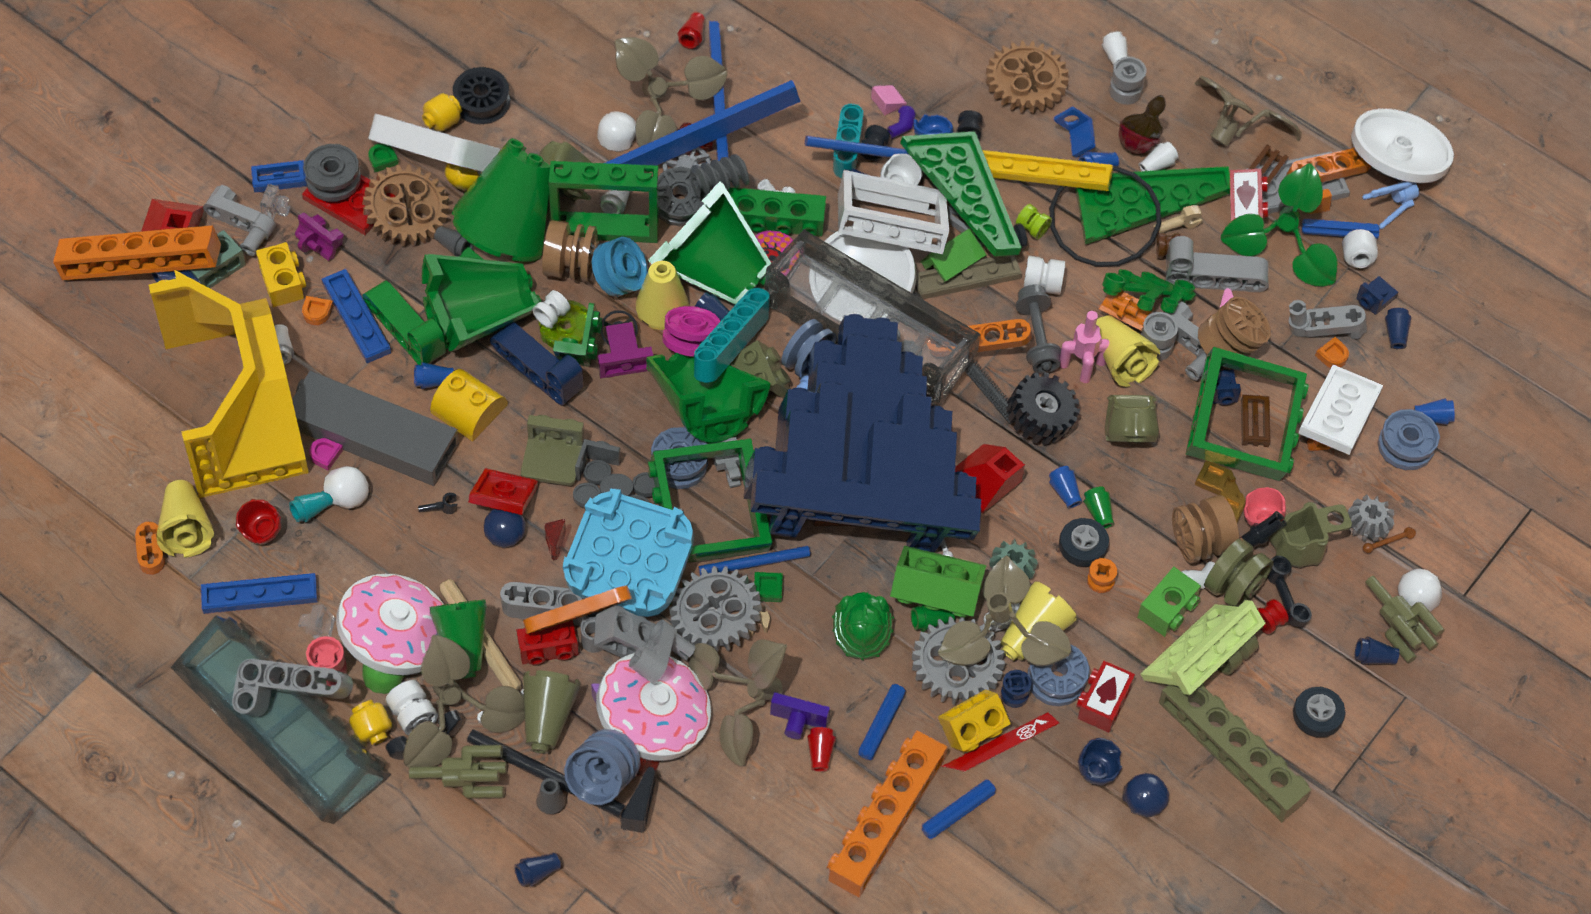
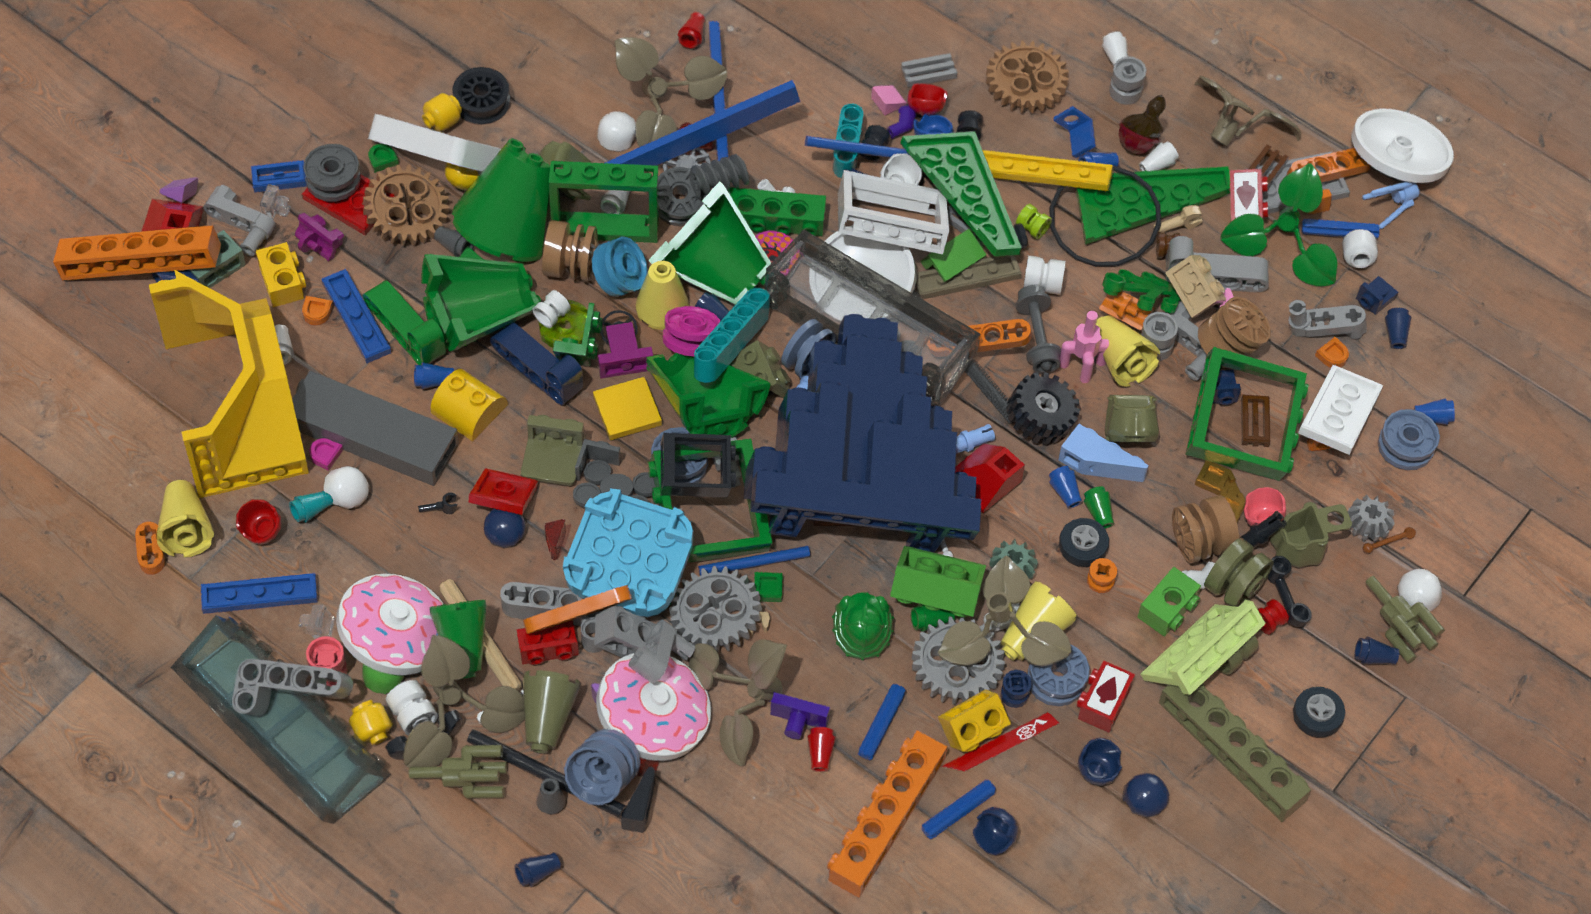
(180, 189): none -> medium lavender slope
(627, 408): none -> yellow tile
(702, 442): none -> black window
(926, 99): none -> red hair
(927, 67): none -> light grey tile
(971, 439): none -> light blue pin
(995, 830): none -> dark blue hair
(1096, 456): none -> light blue slope
(1196, 285): none -> tan bracket

